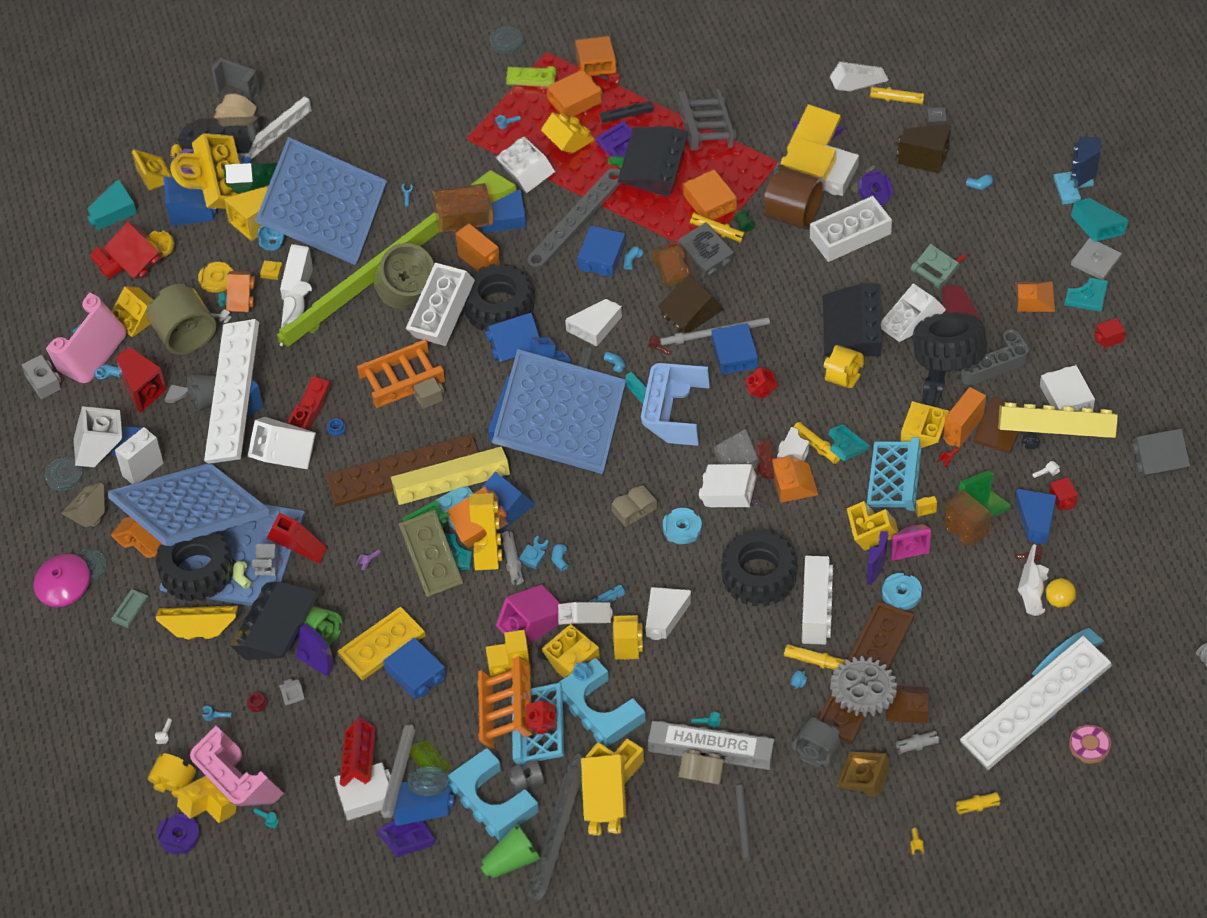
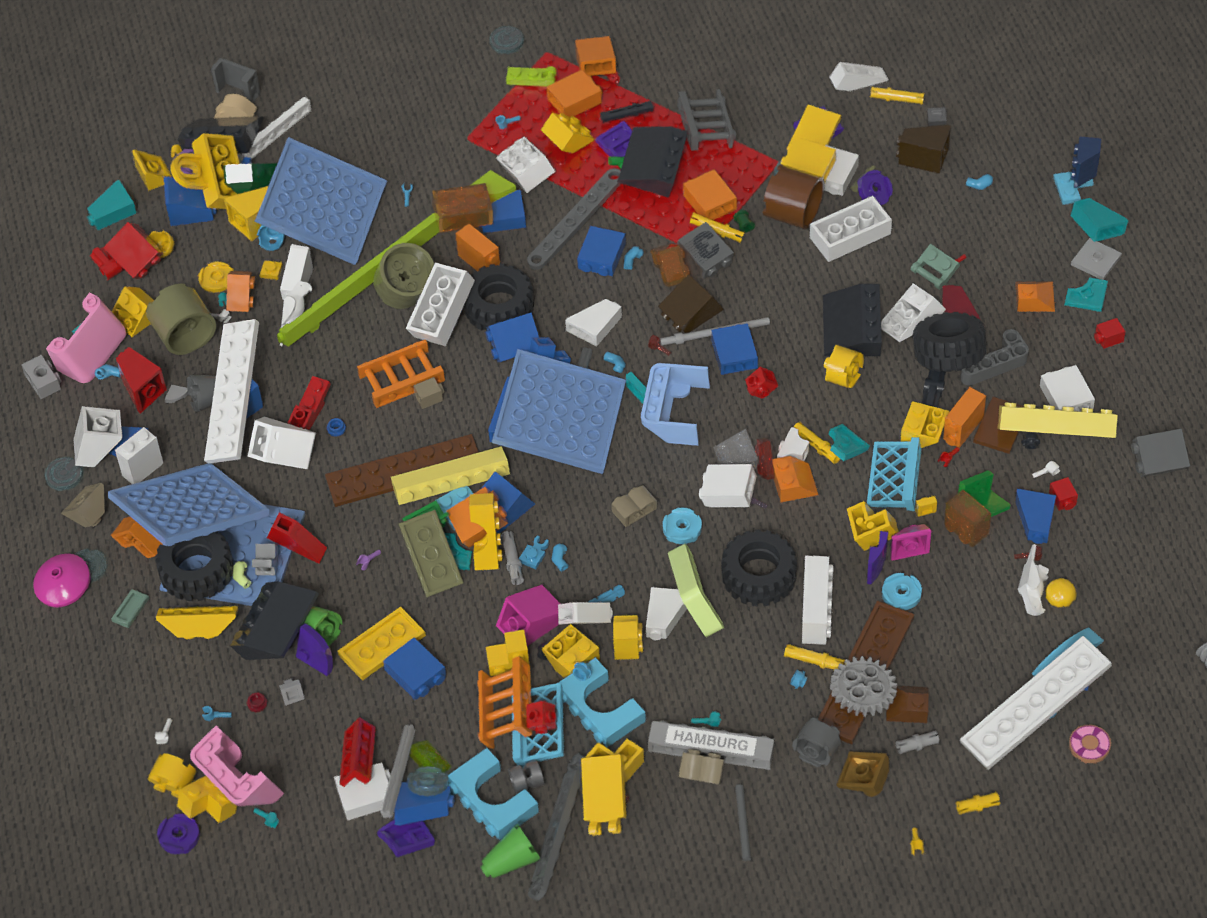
(692, 591): none -> yellowish green beam

